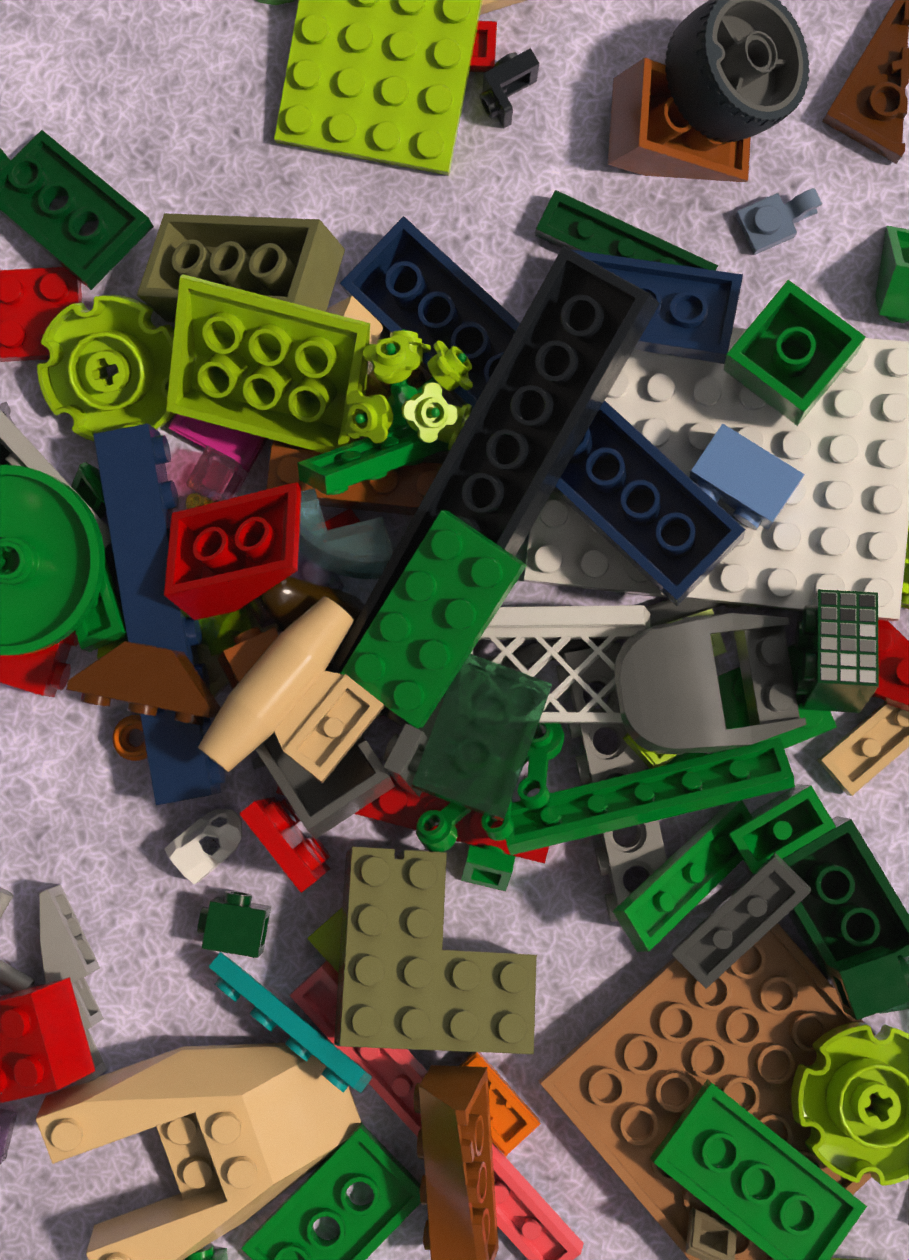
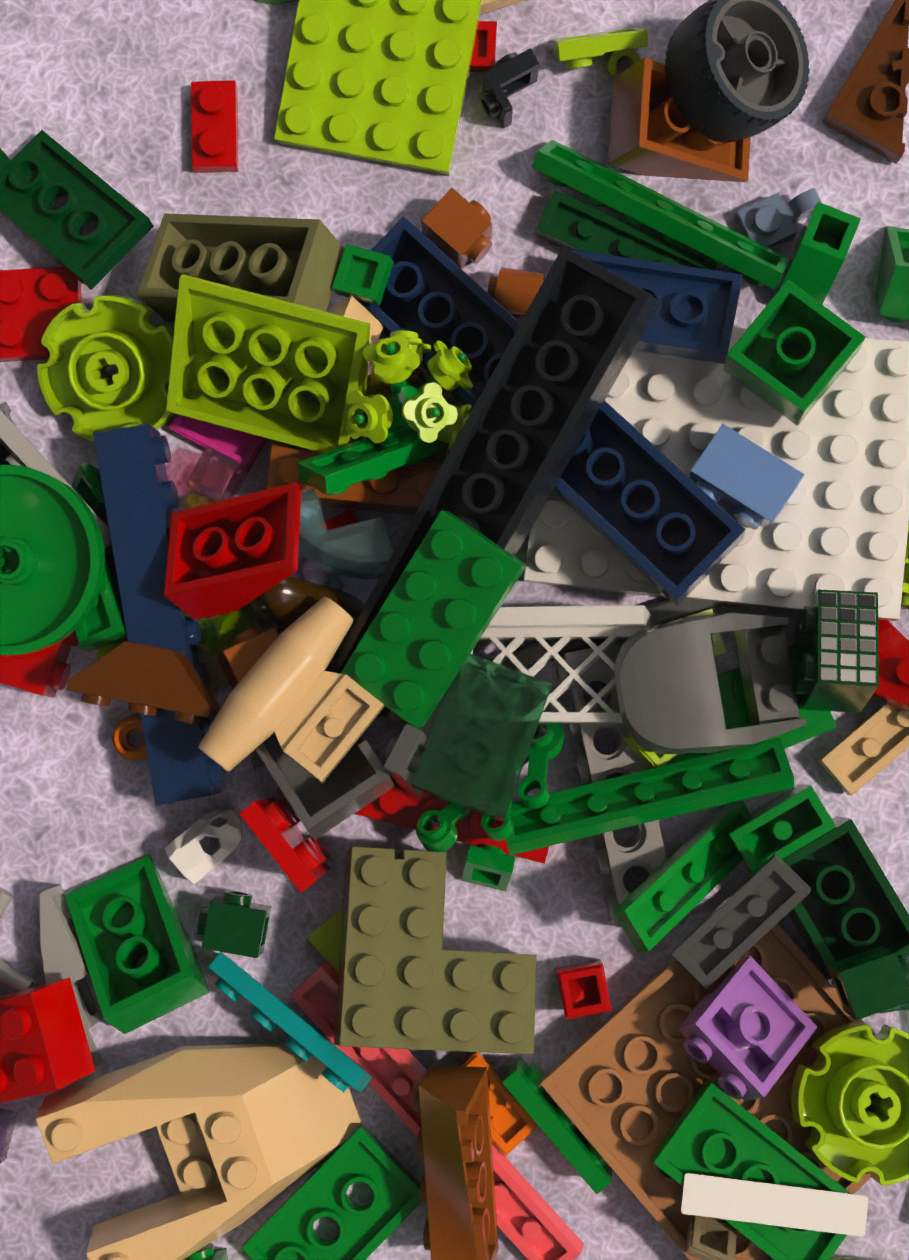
(135, 946): none -> green slope
(214, 126): none -> red plate
(363, 274): none -> green plate
(459, 228): none -> dark orange brick
(515, 289): none -> dark orange brick
(525, 1086): none -> green plate
(580, 49): none -> lime plate
(583, 989): none -> red slope
(647, 207): none -> green plate
(746, 1031): none -> medium lavender plate
(774, 1204): none -> white sticker
(820, 250): none -> green slope

